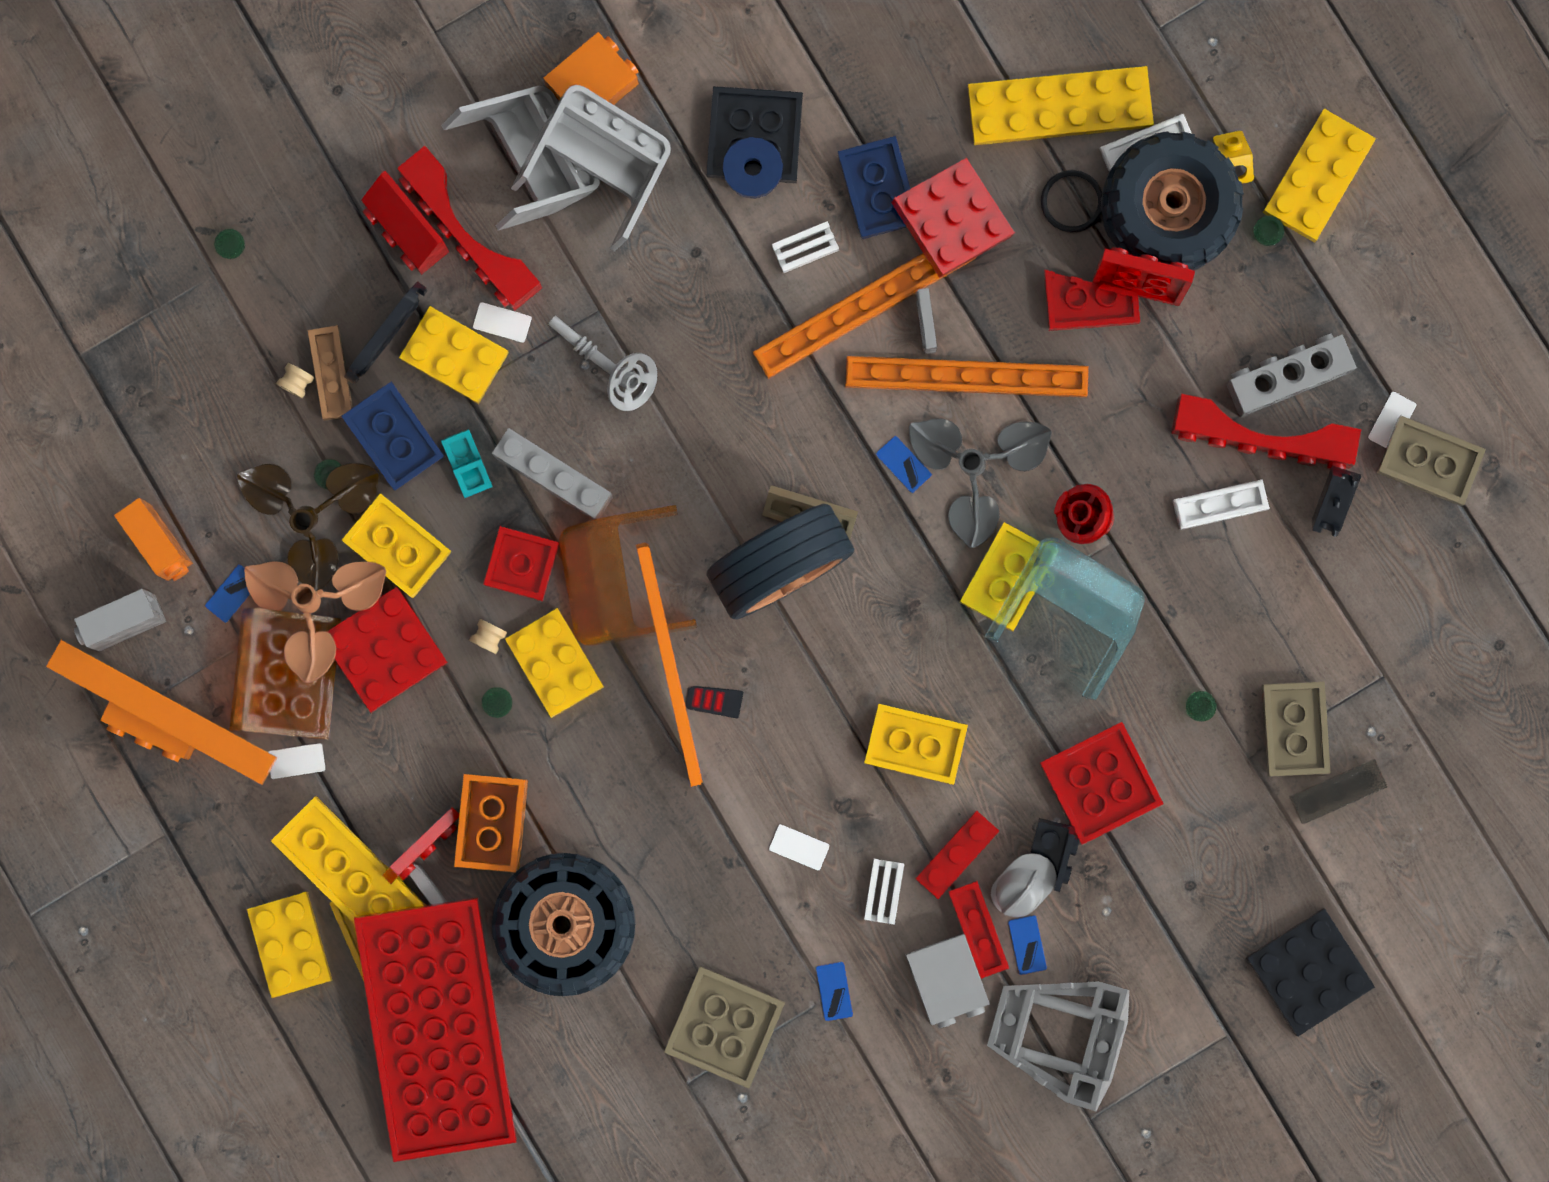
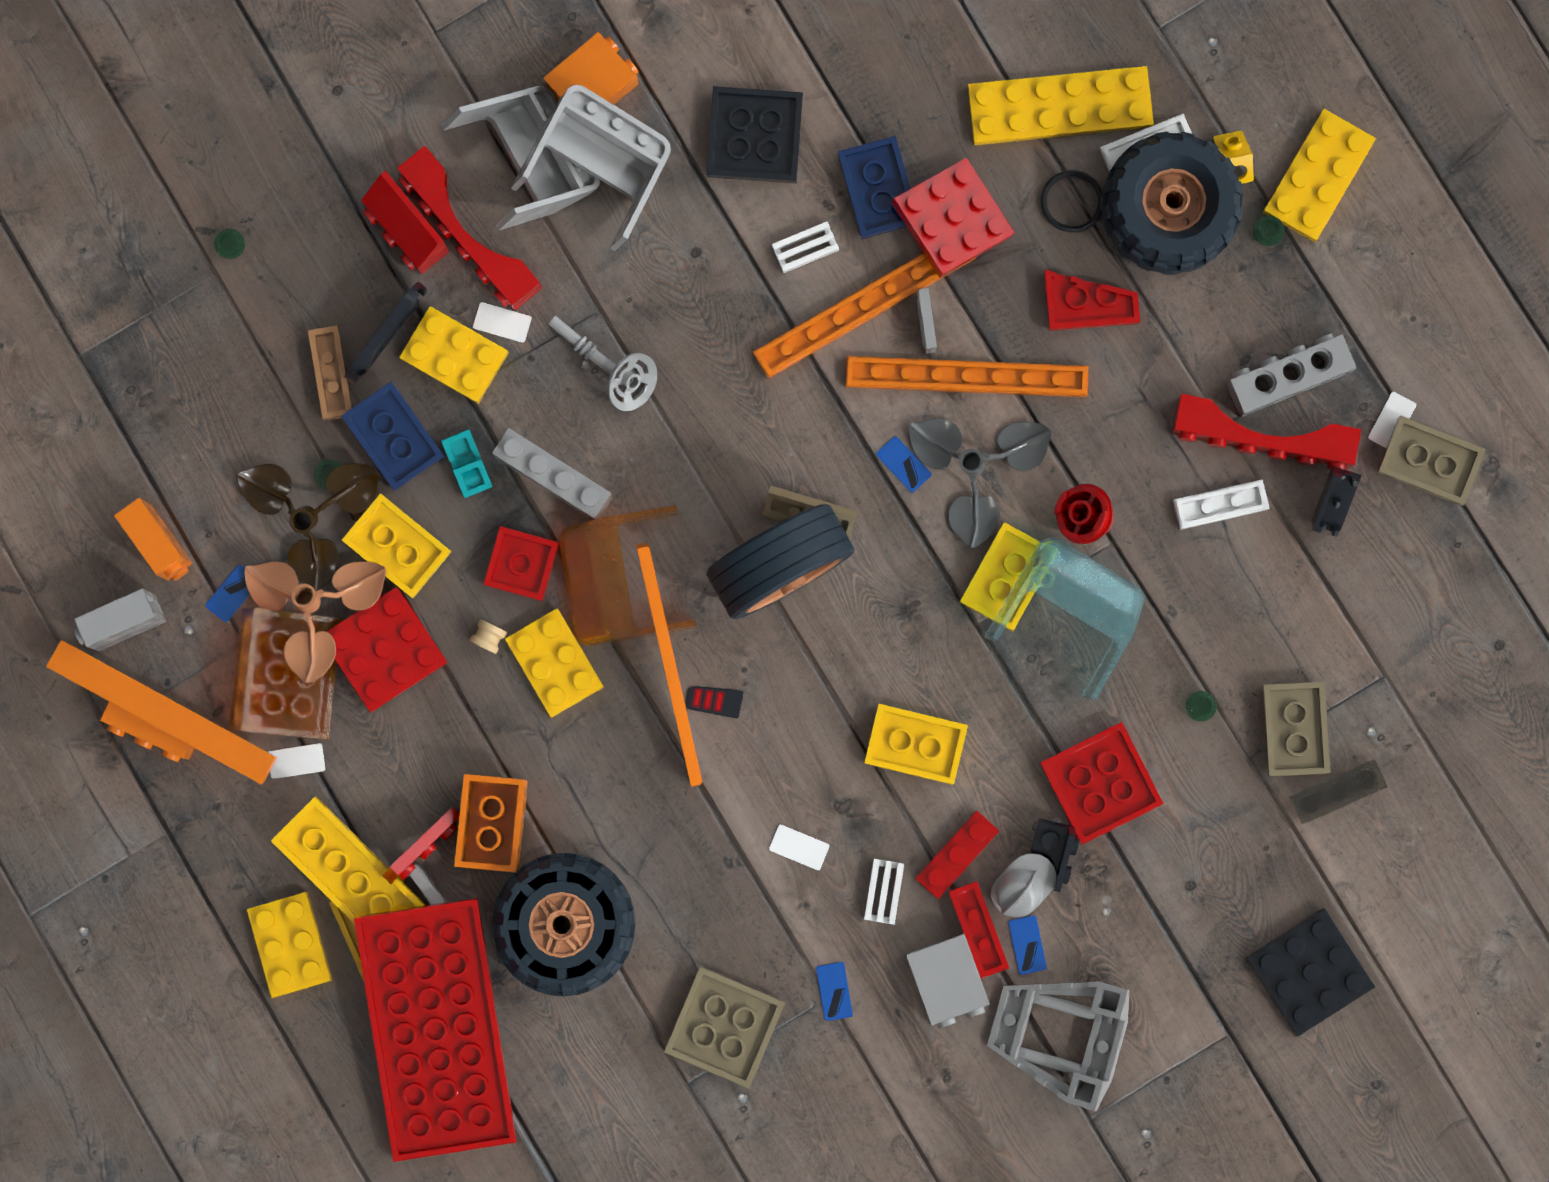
(295, 380): tan wheel -> none
(497, 702): clear green plate -> none
(752, 150): dark blue tile -> none
(1144, 275): red plate -> none

